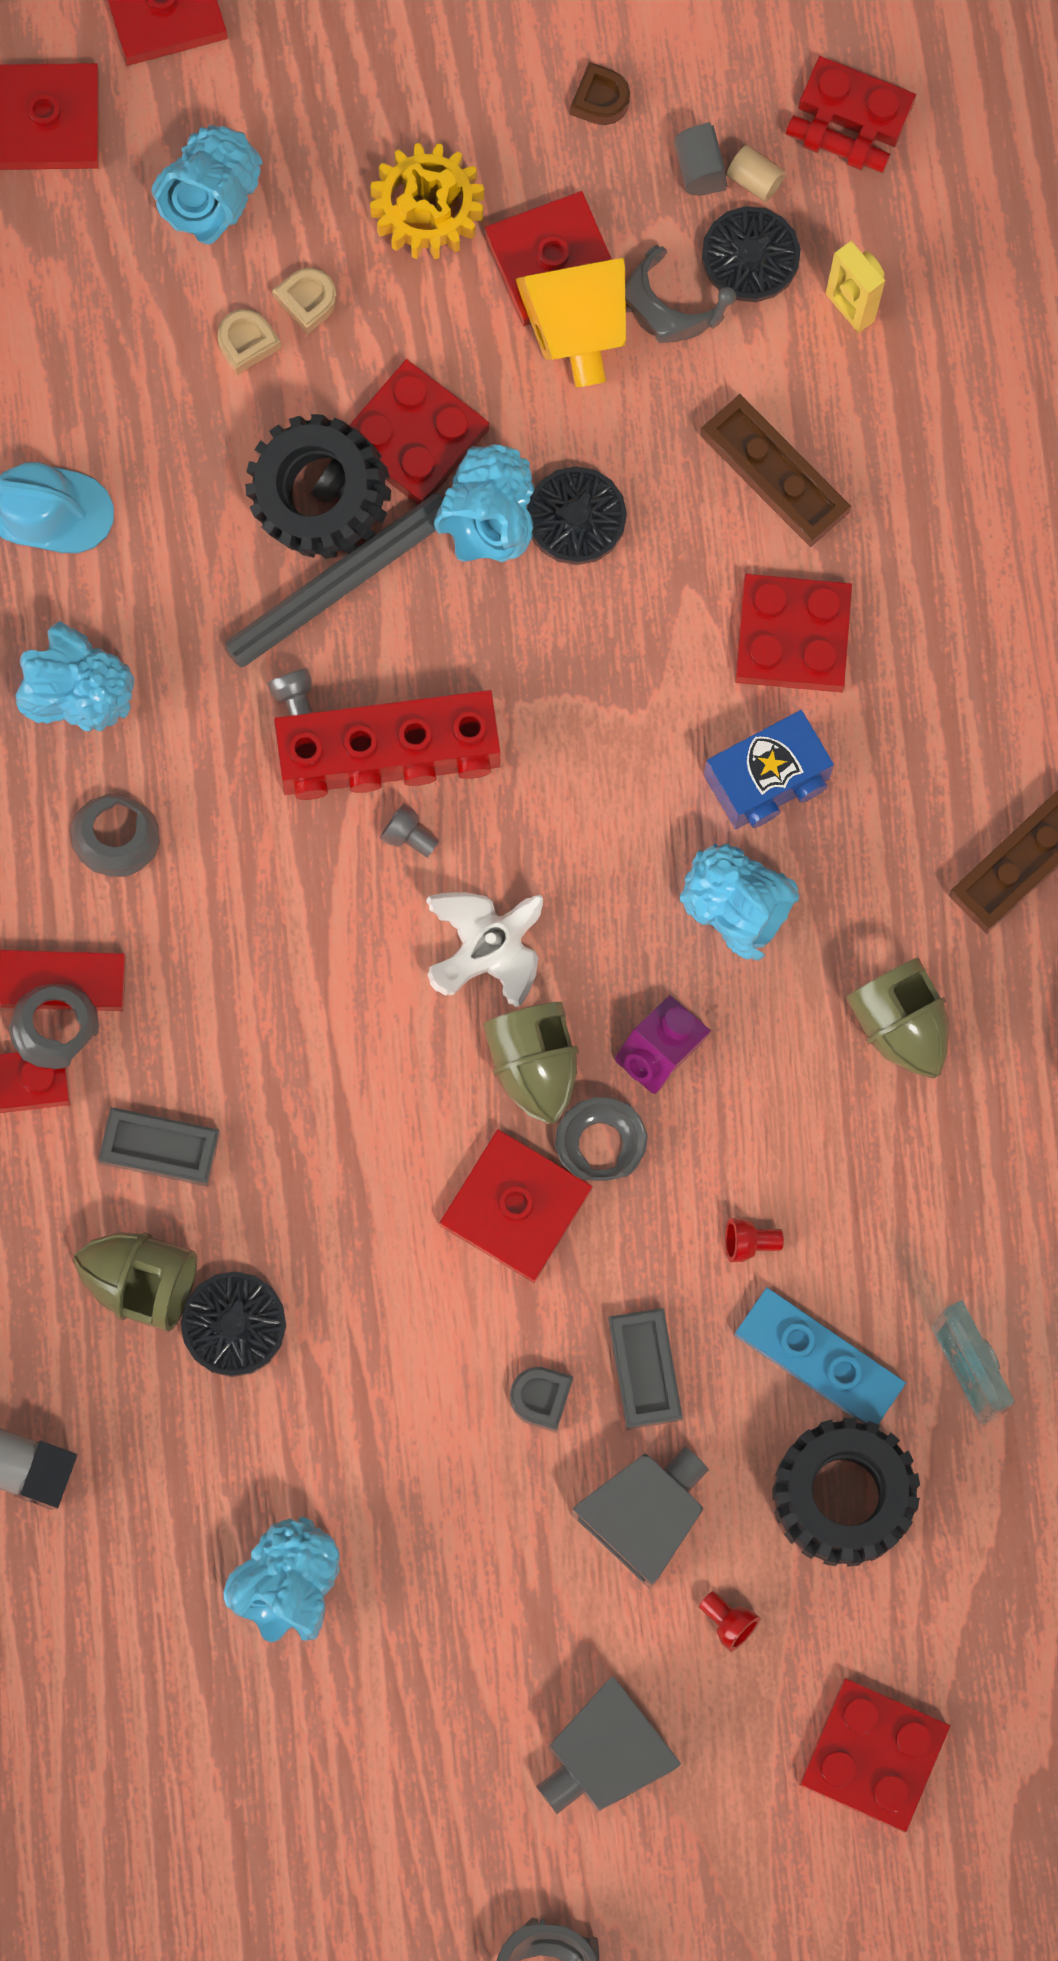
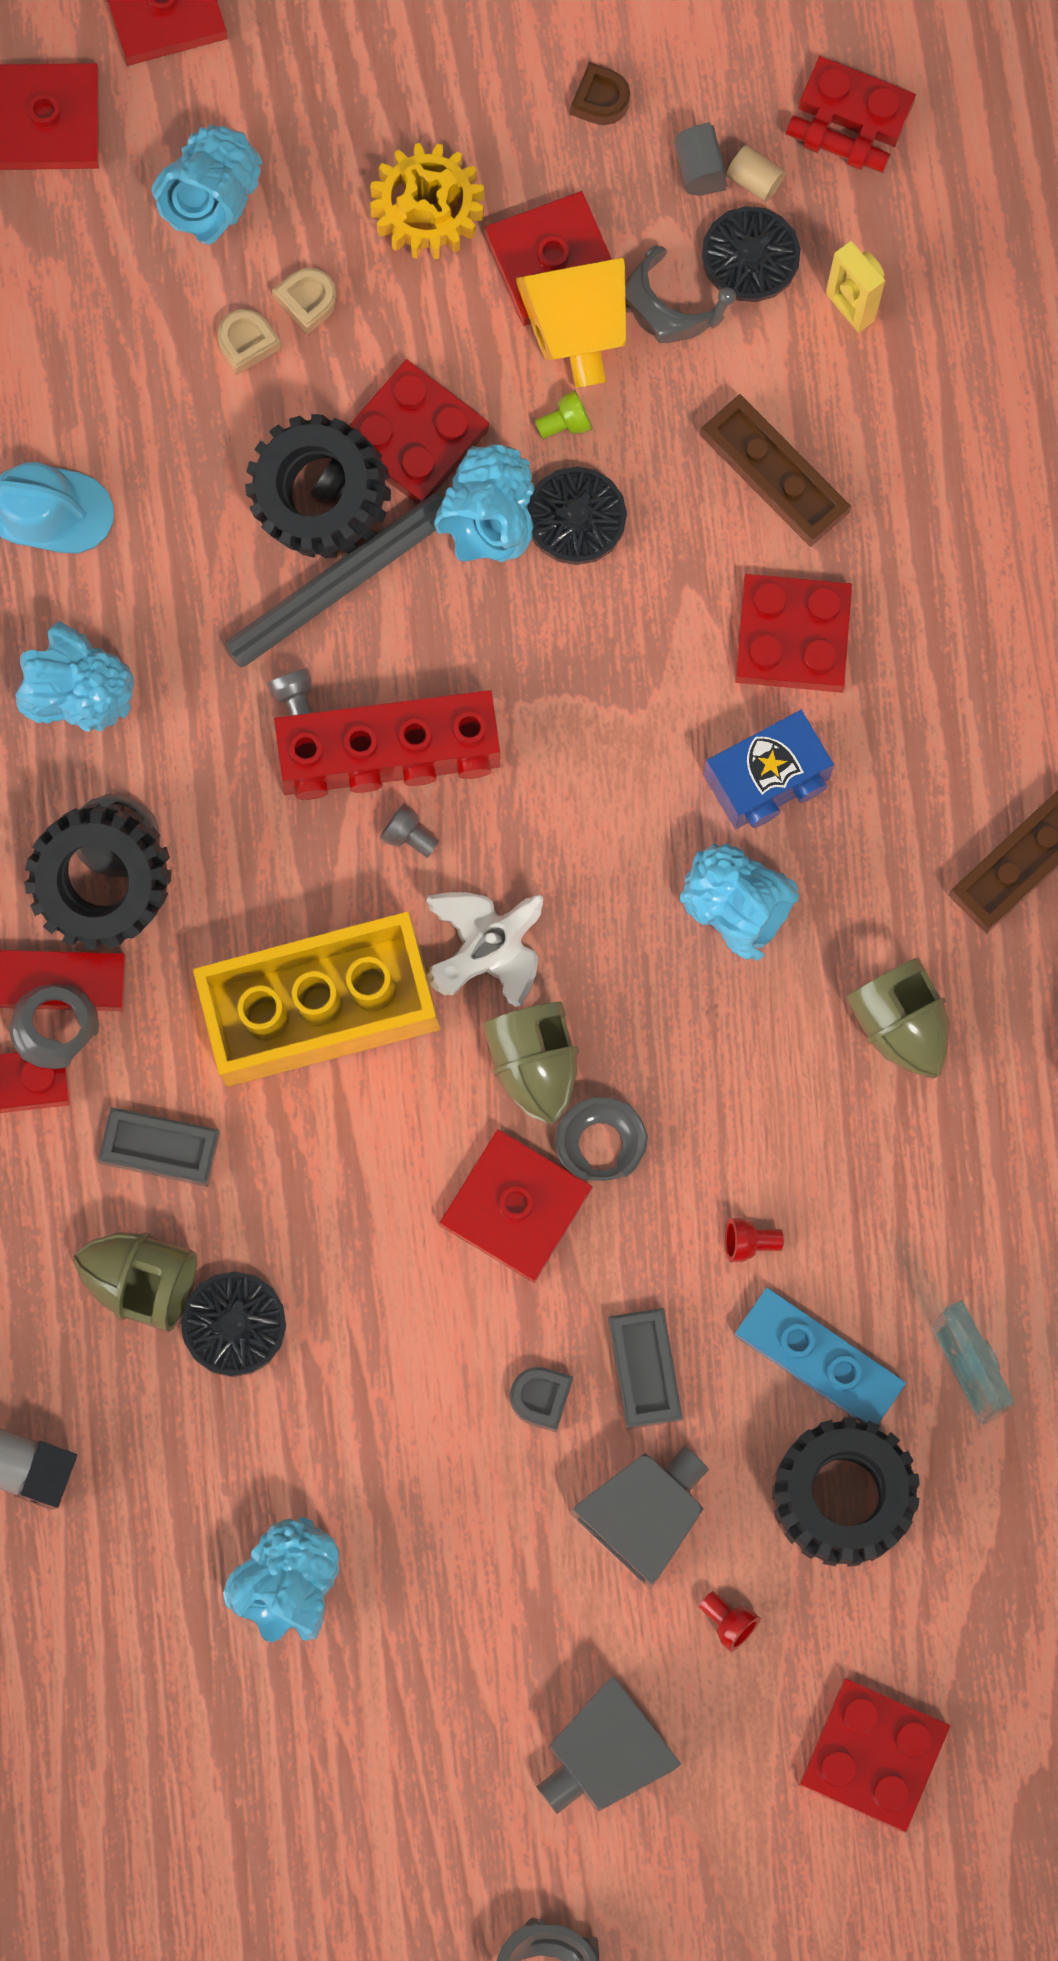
(60, 902): none -> black tyre
(316, 999): none -> yellow brick
(569, 416): none -> lime piece
(661, 1044): magenta bracket -> none

